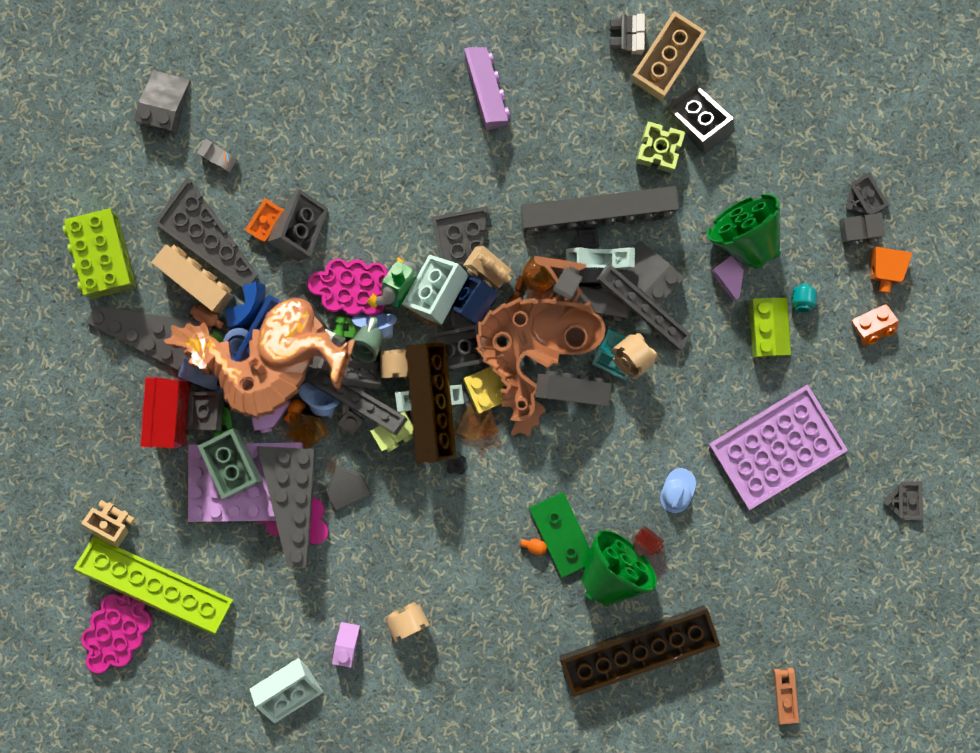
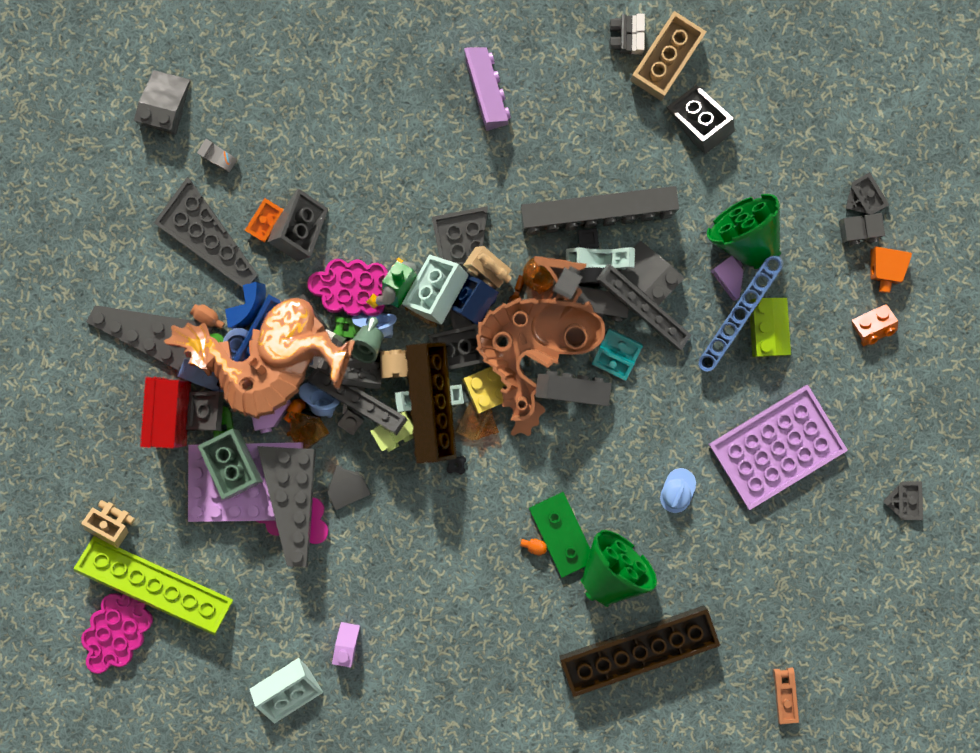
(99, 254): lime brick -> none
(189, 275): tan brick -> none
(406, 622): tan brick -> none
(633, 355): tan brick -> none
(648, 541): clear red brick -> none
(670, 141): yellowish green brick -> none
(736, 322): none -> medium blue beam
(804, 298): teal head -> none

